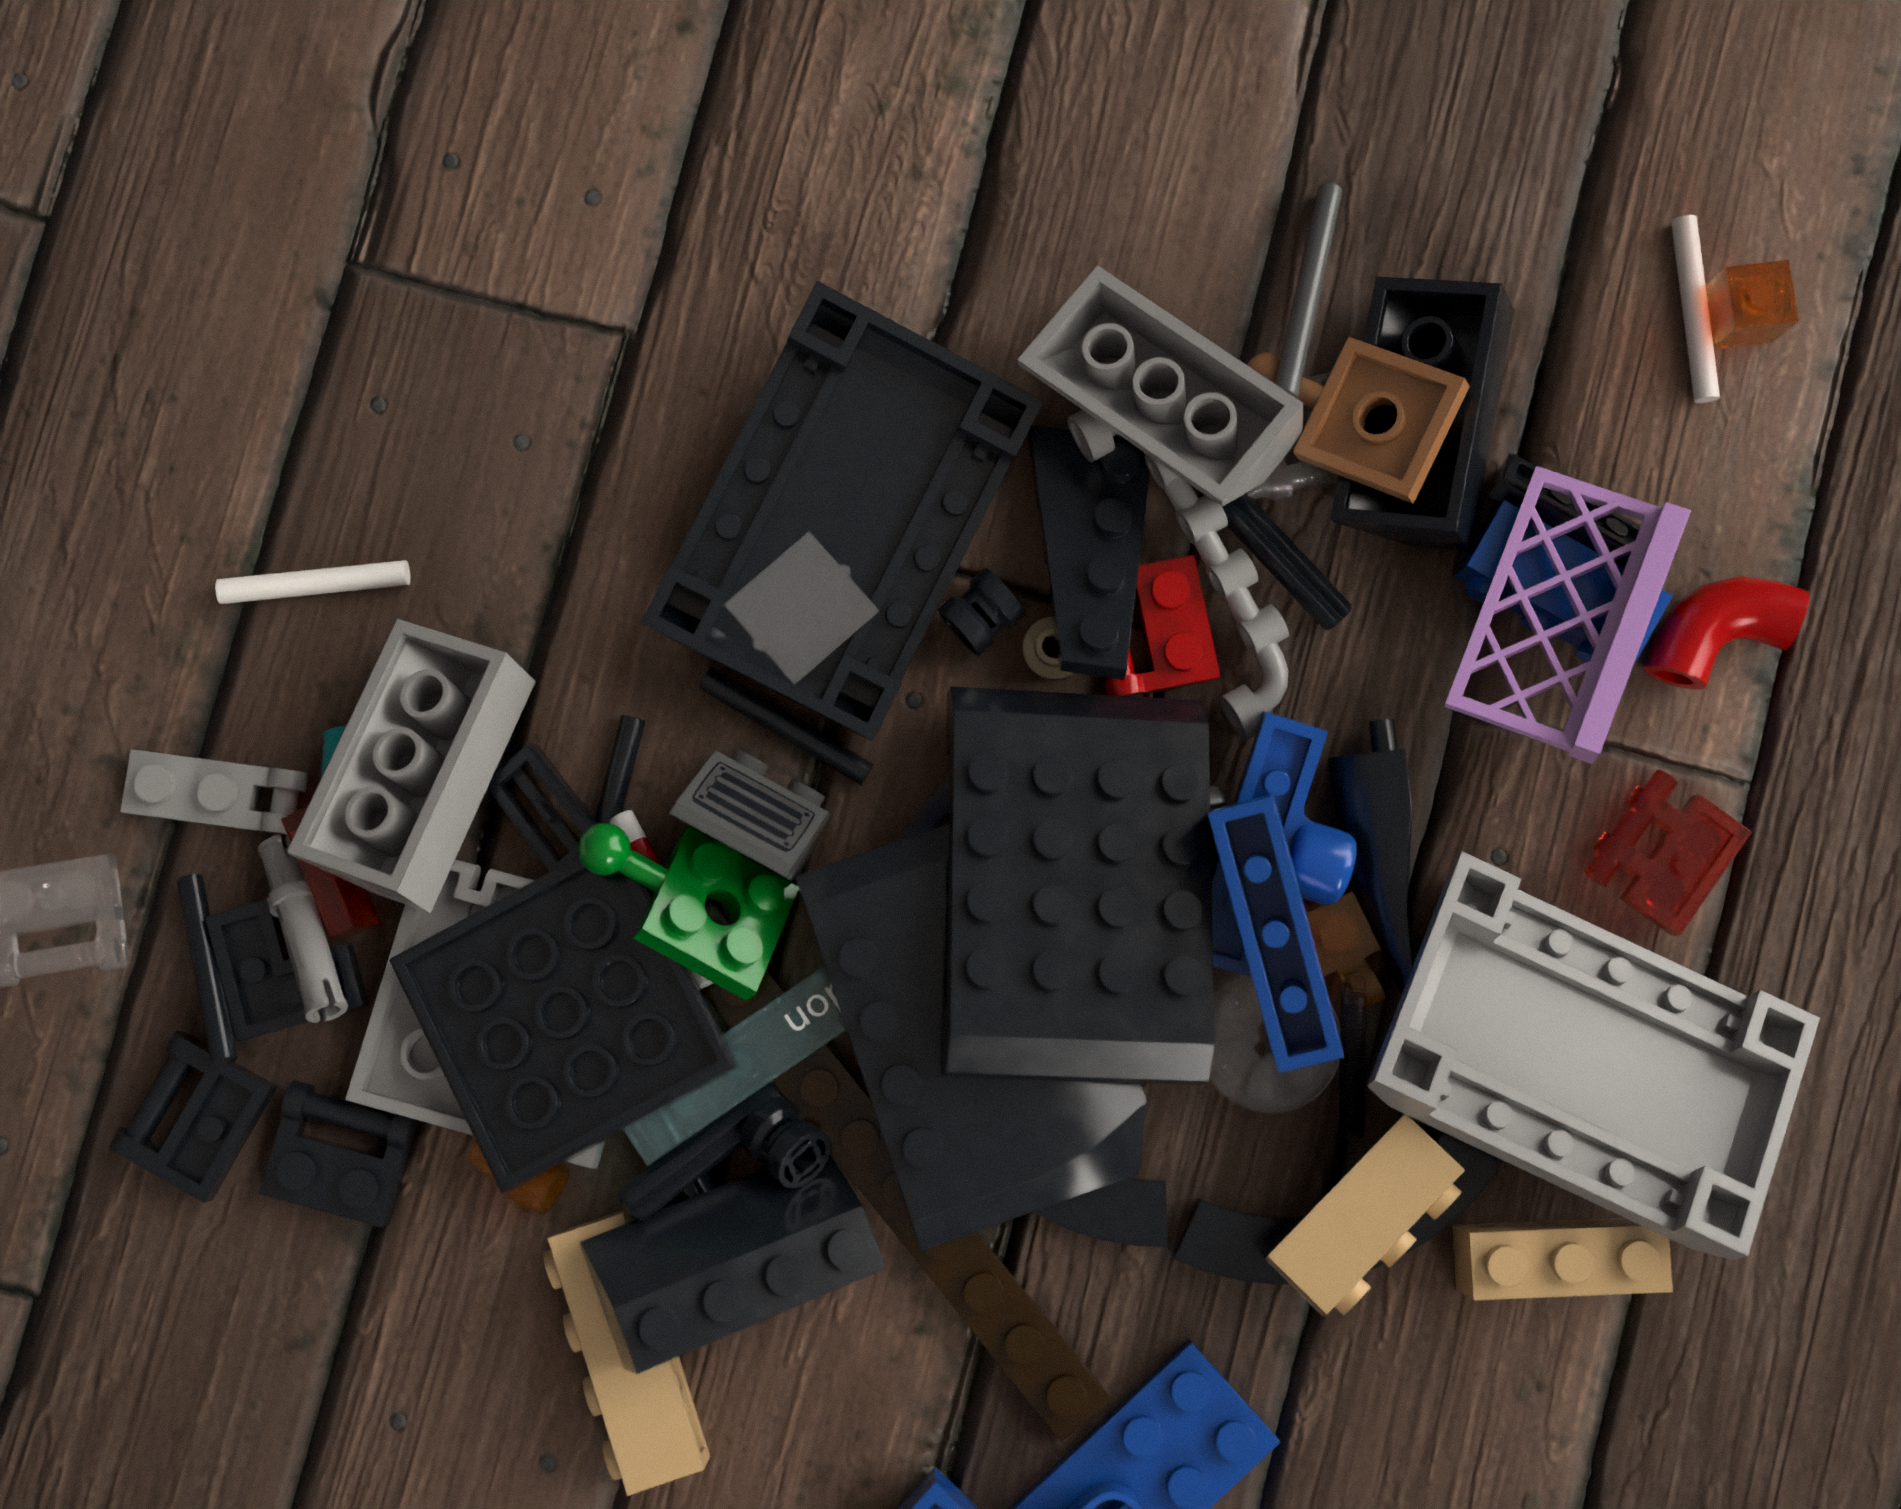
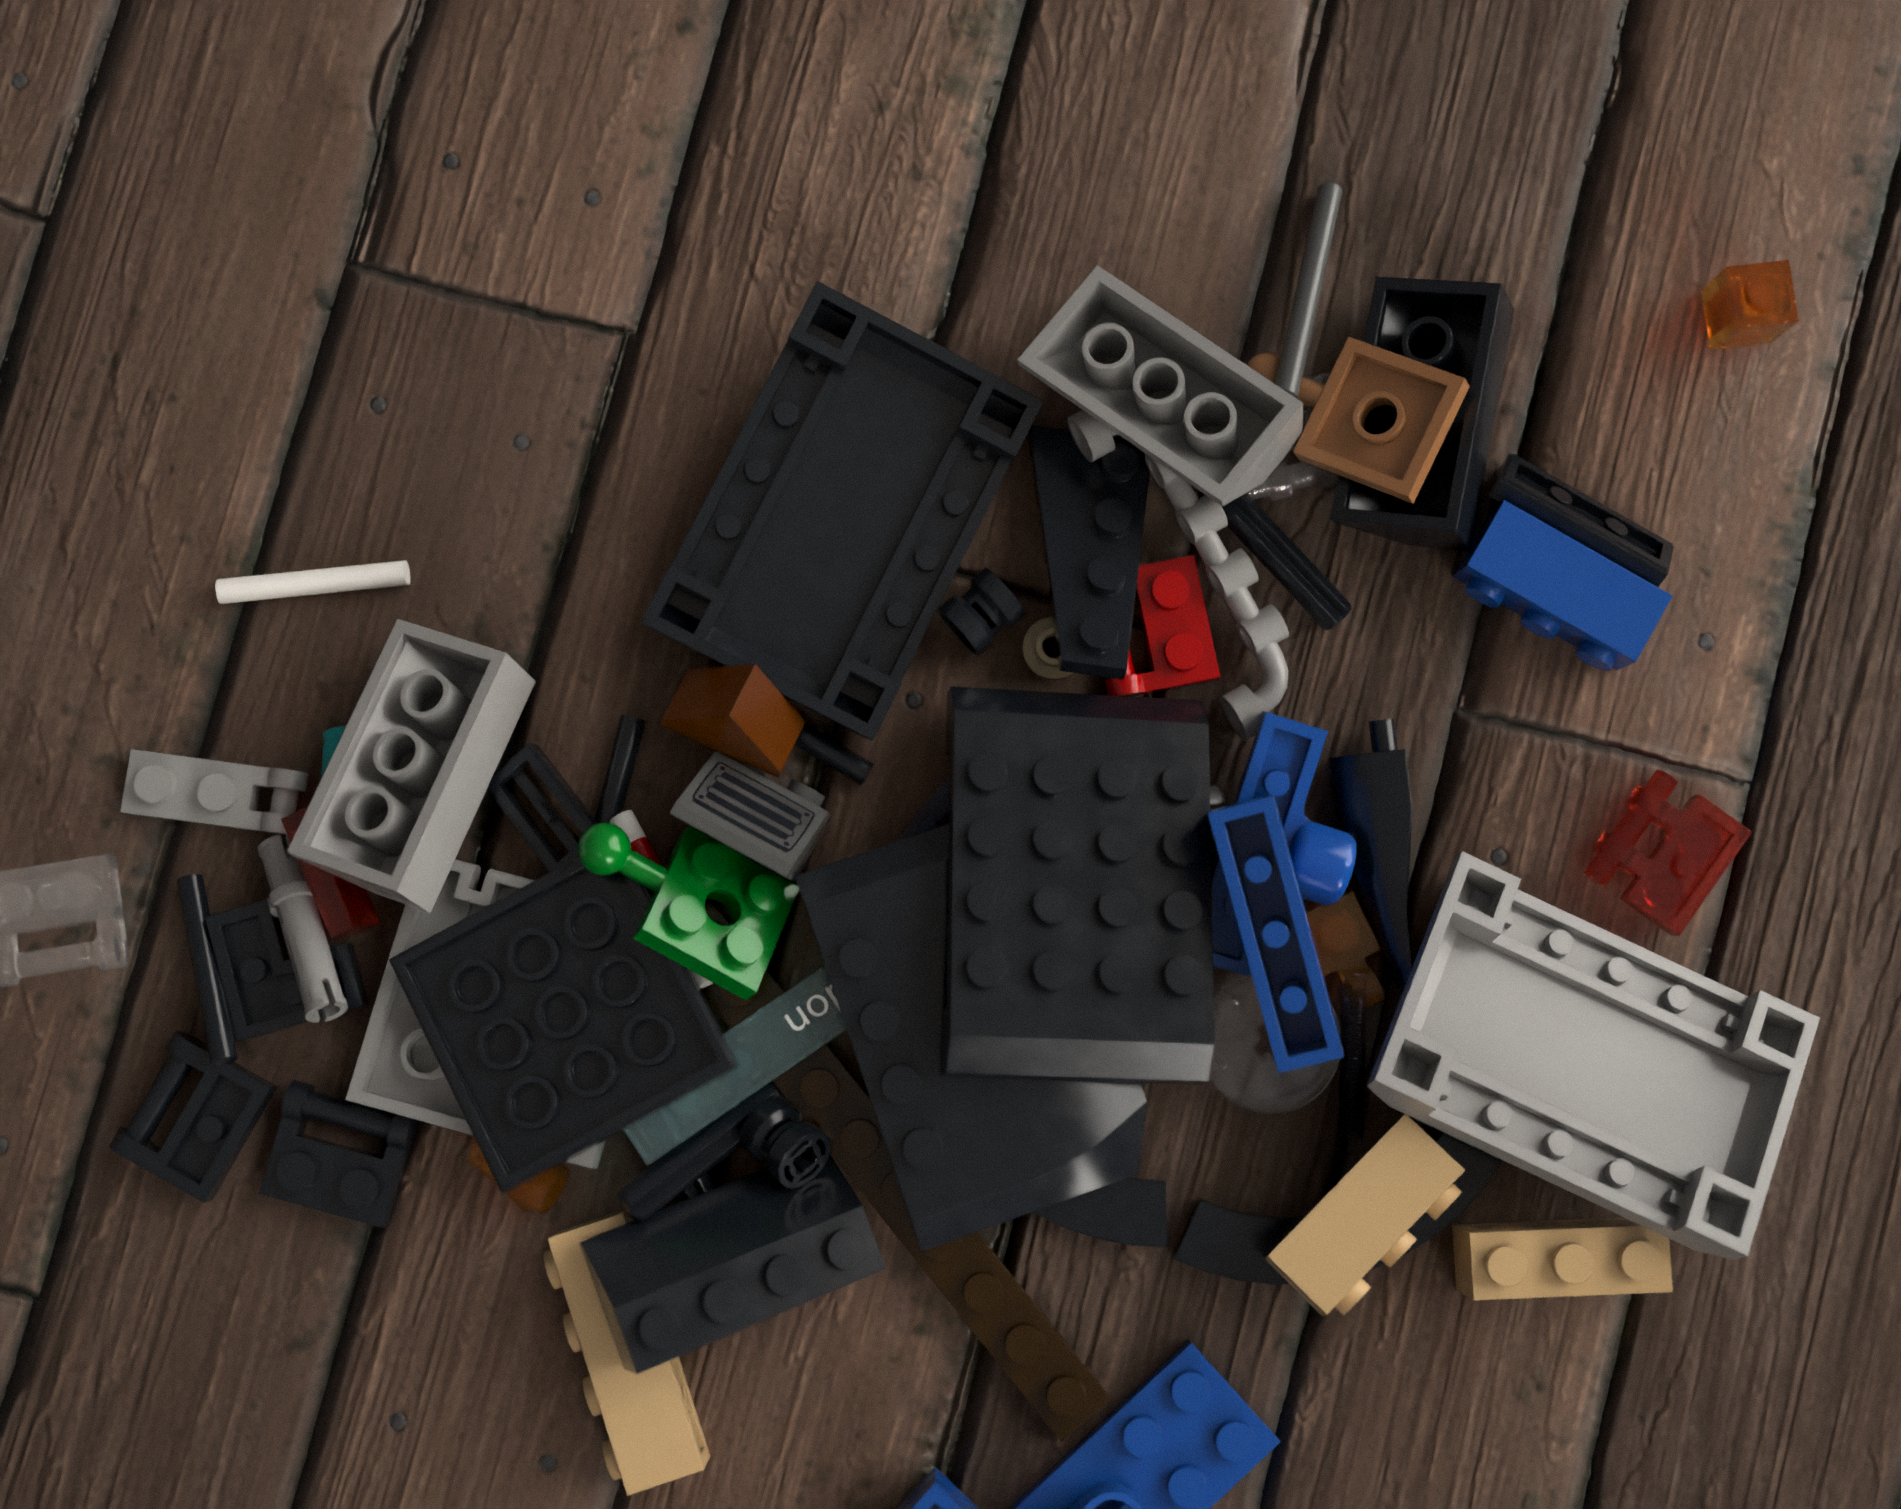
(736, 714): none -> reddish brown slope
(801, 608): clear piece -> none
(1622, 630): lavender fence -> none
(1695, 309): white bar -> none
(1719, 614): red cylinder -> none

